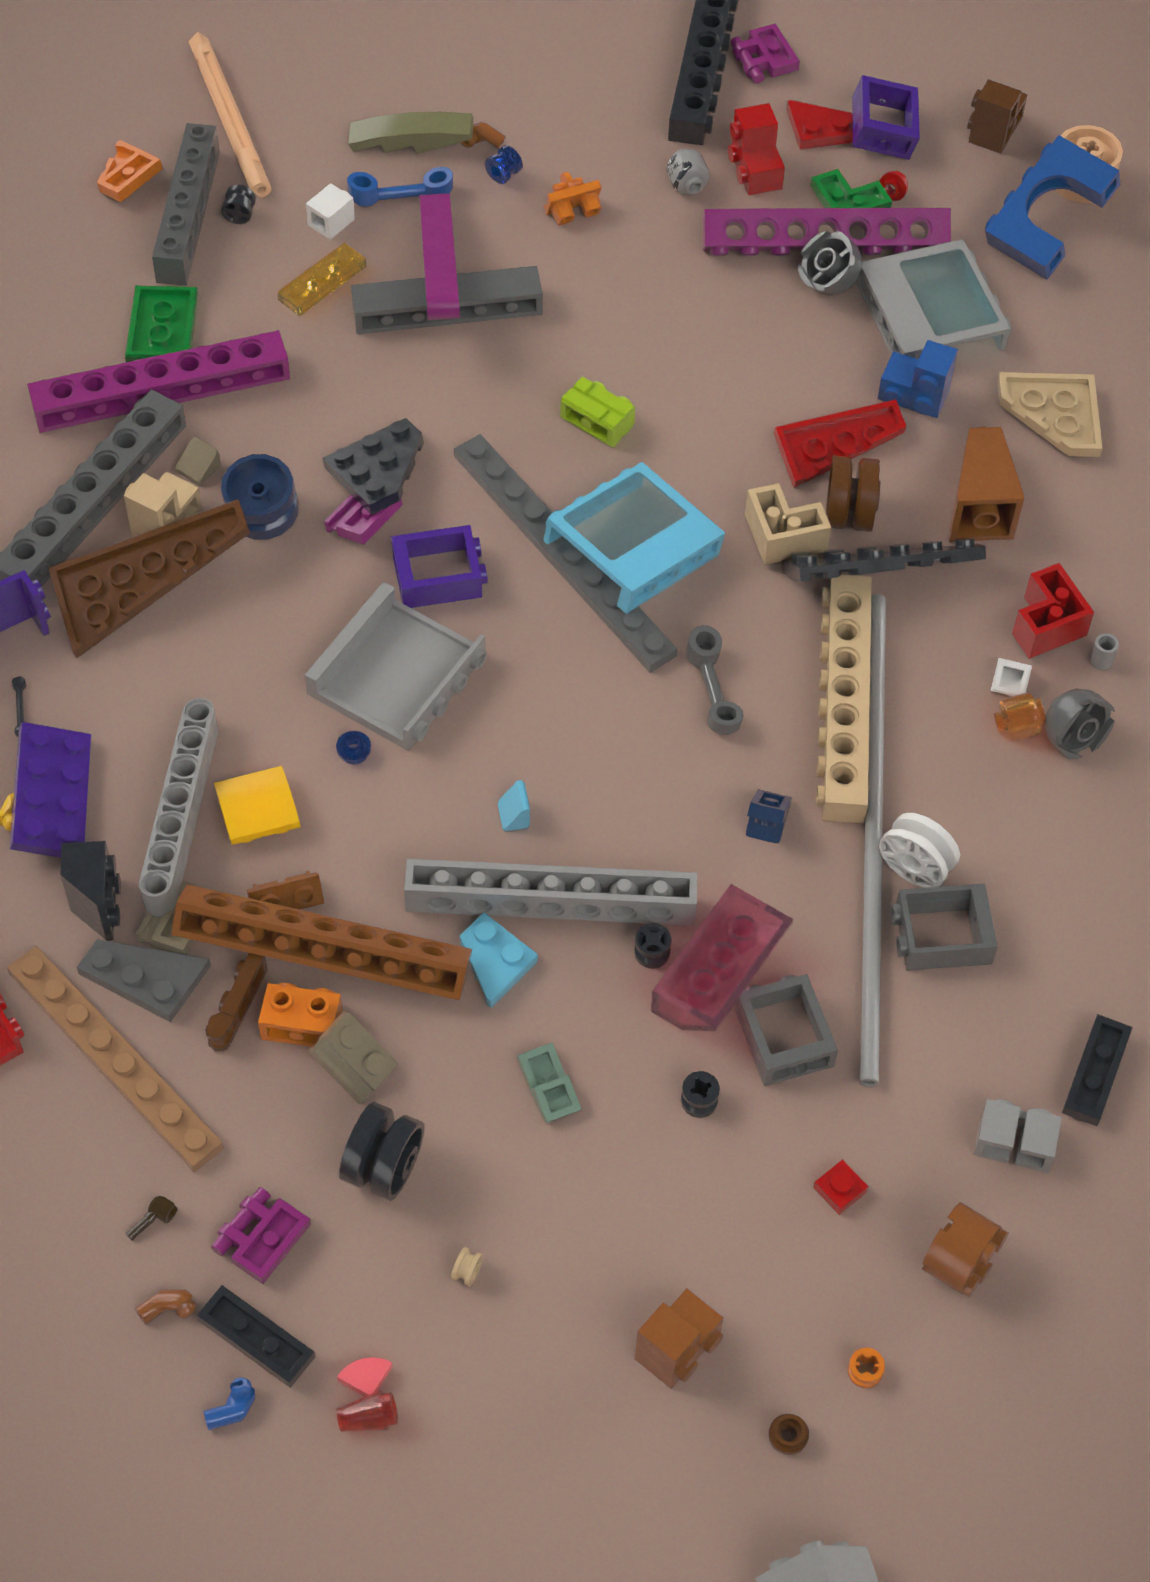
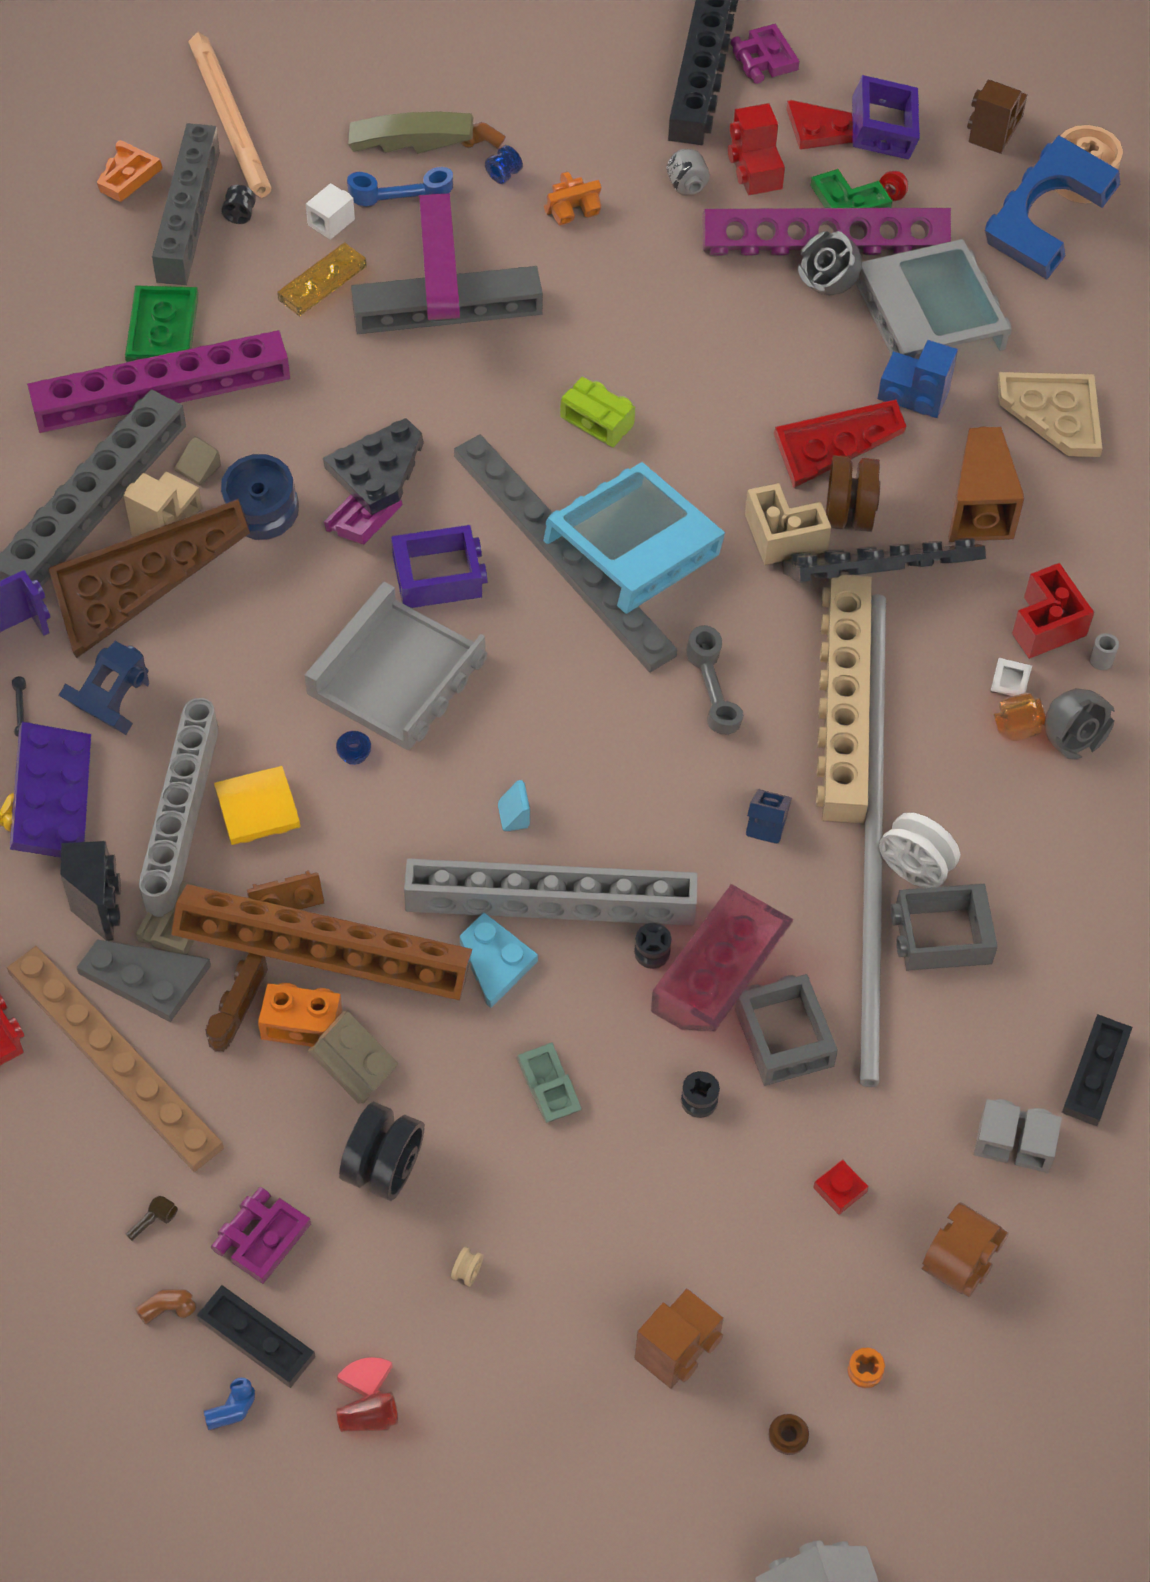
(103, 704): none -> dark blue tile

